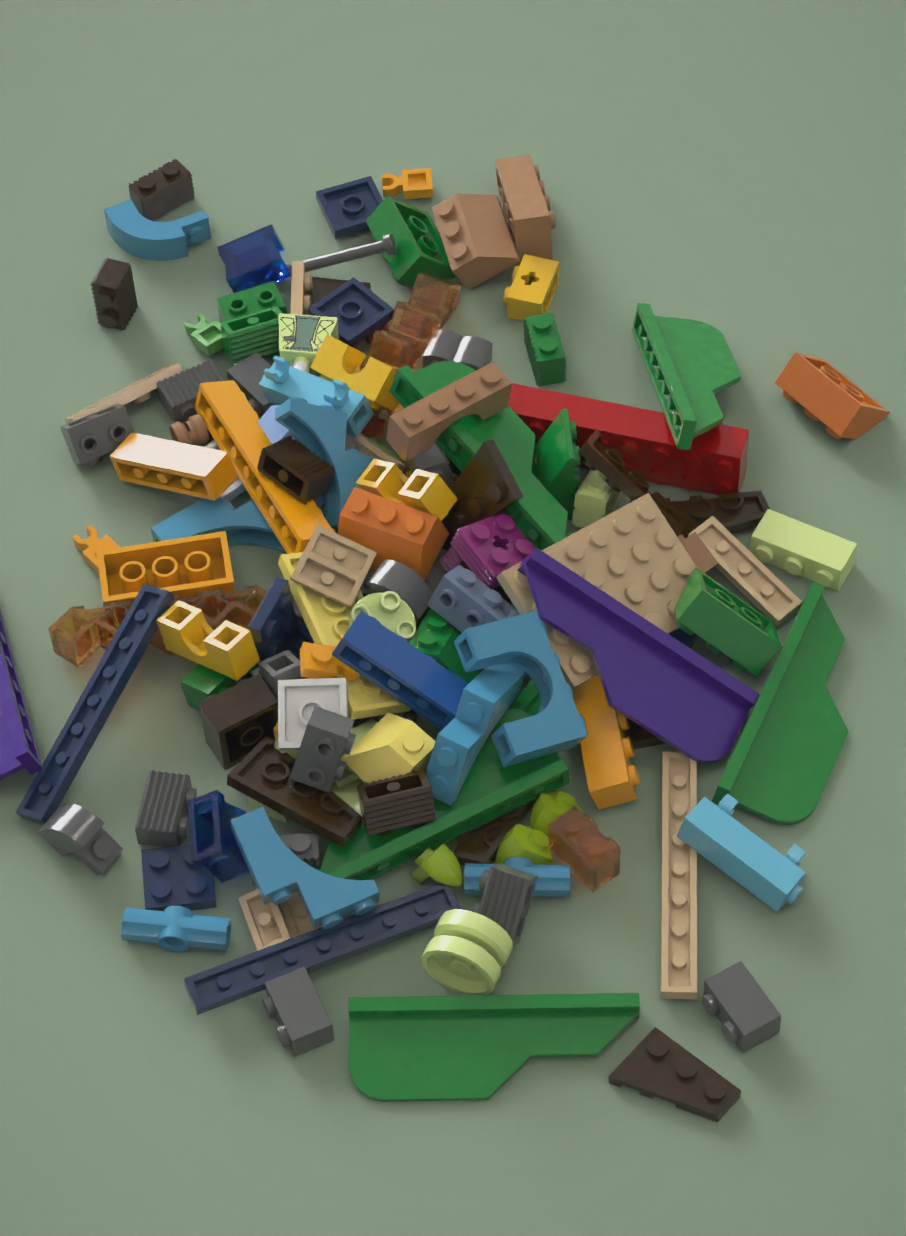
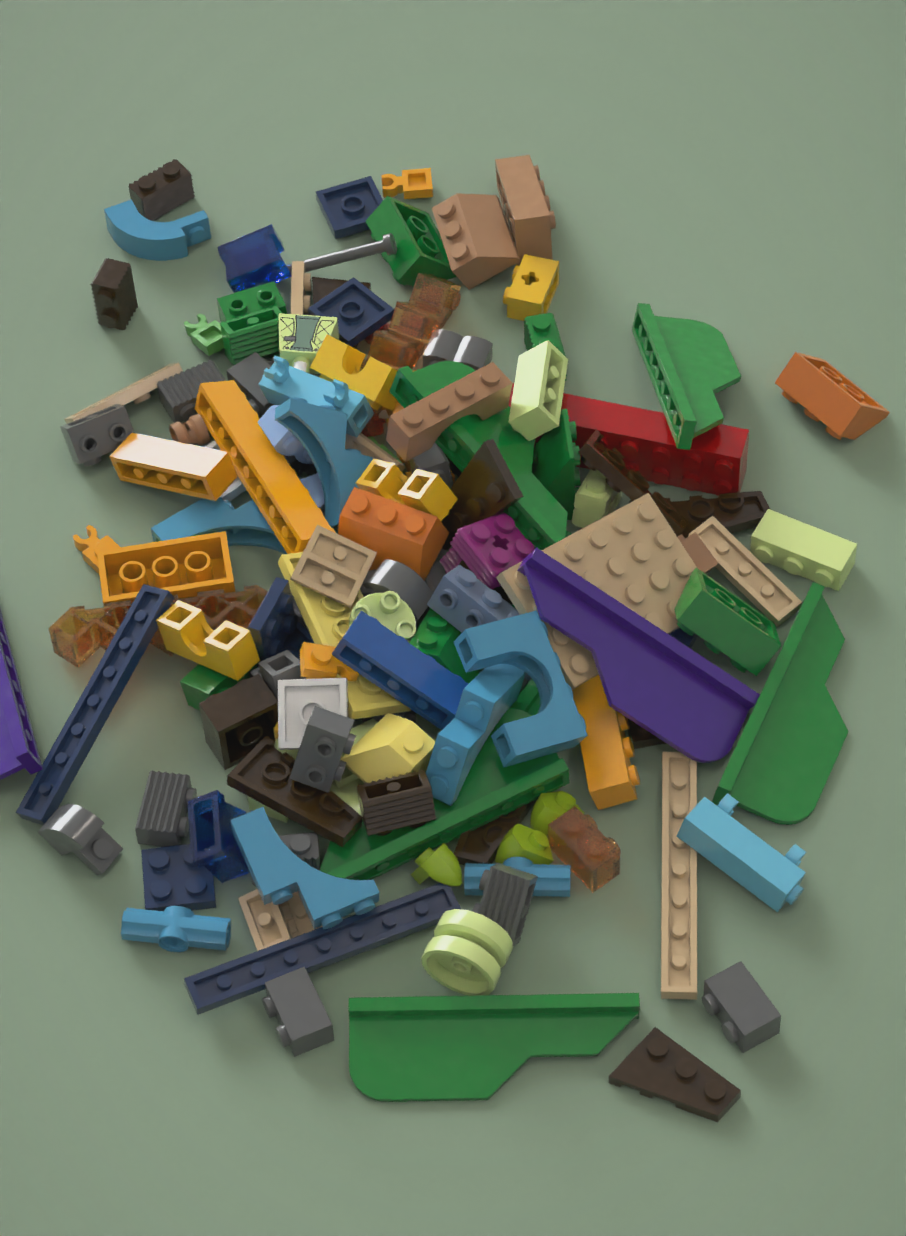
(296, 469): dark brown brick -> none
(538, 390): none -> yellowish green brick

